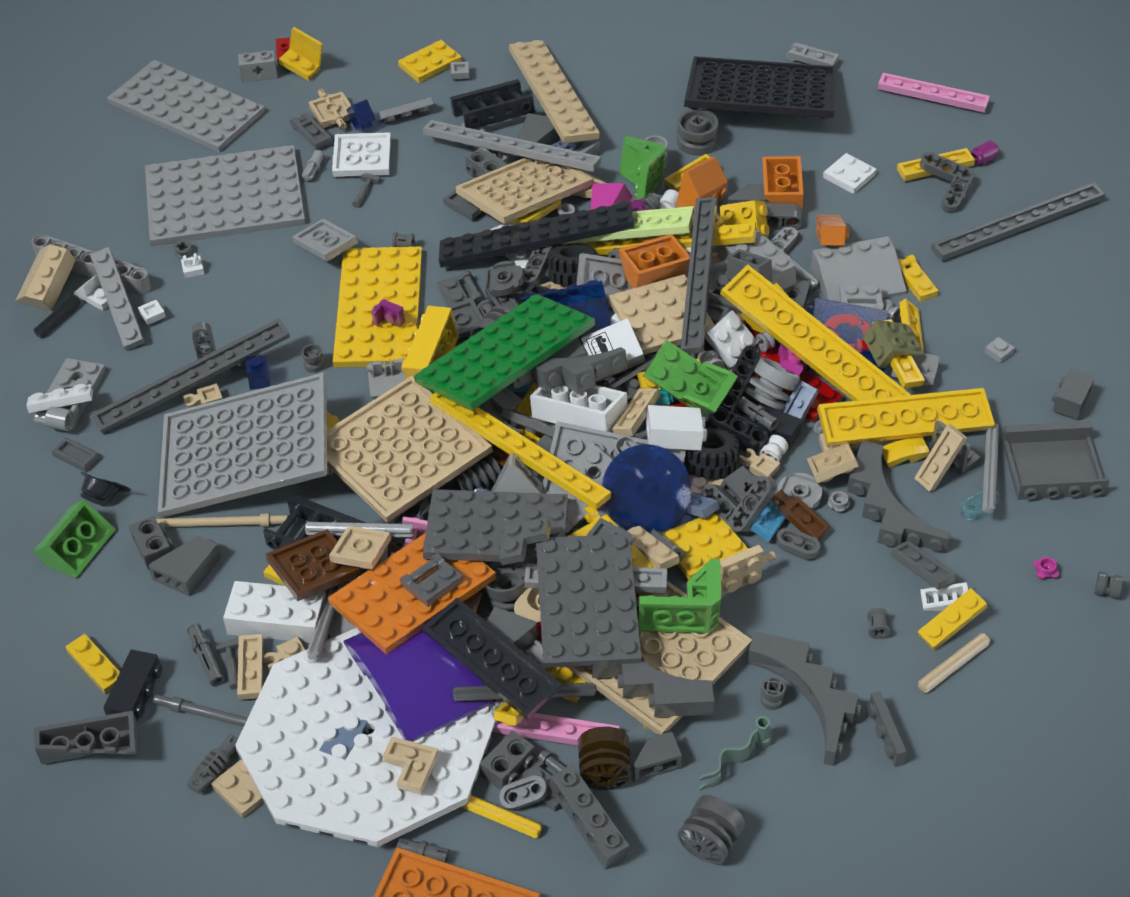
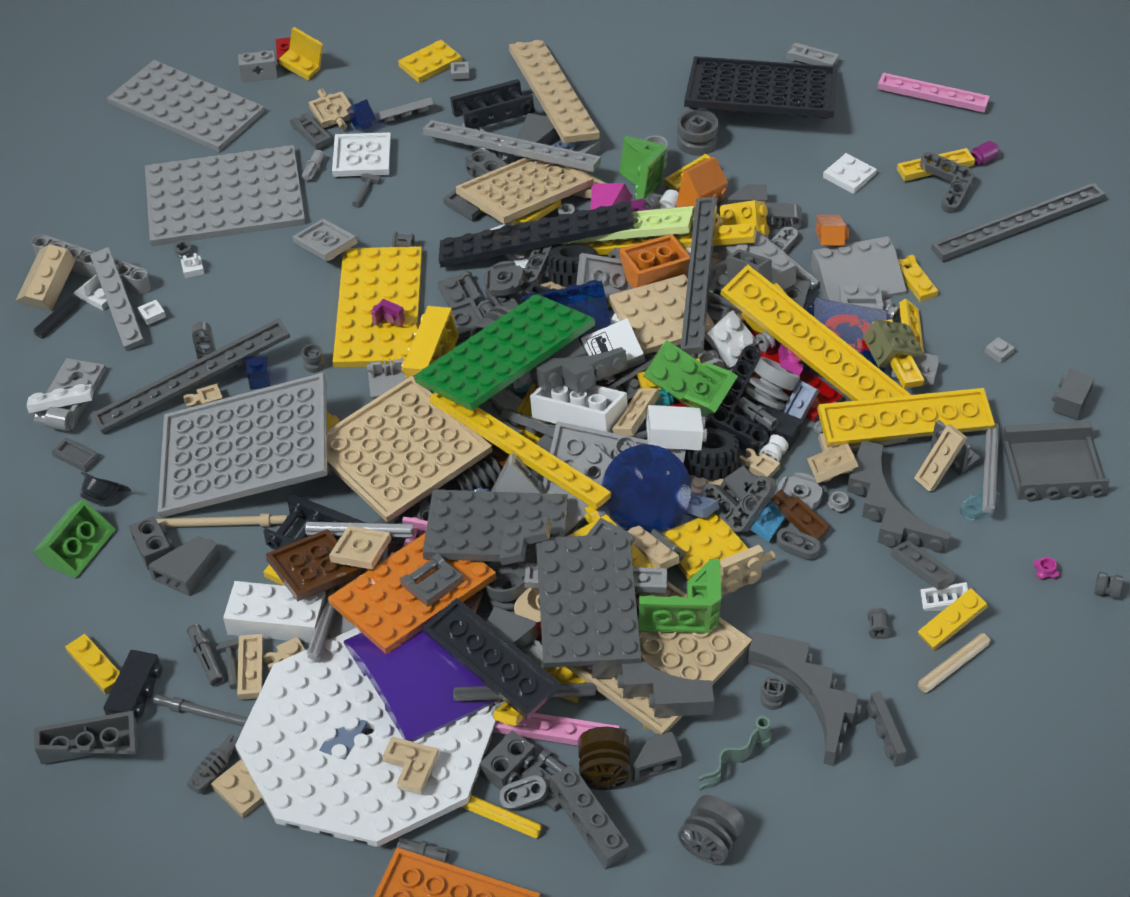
(783, 179): orange slope -> none
(905, 449): yellow slope -> none

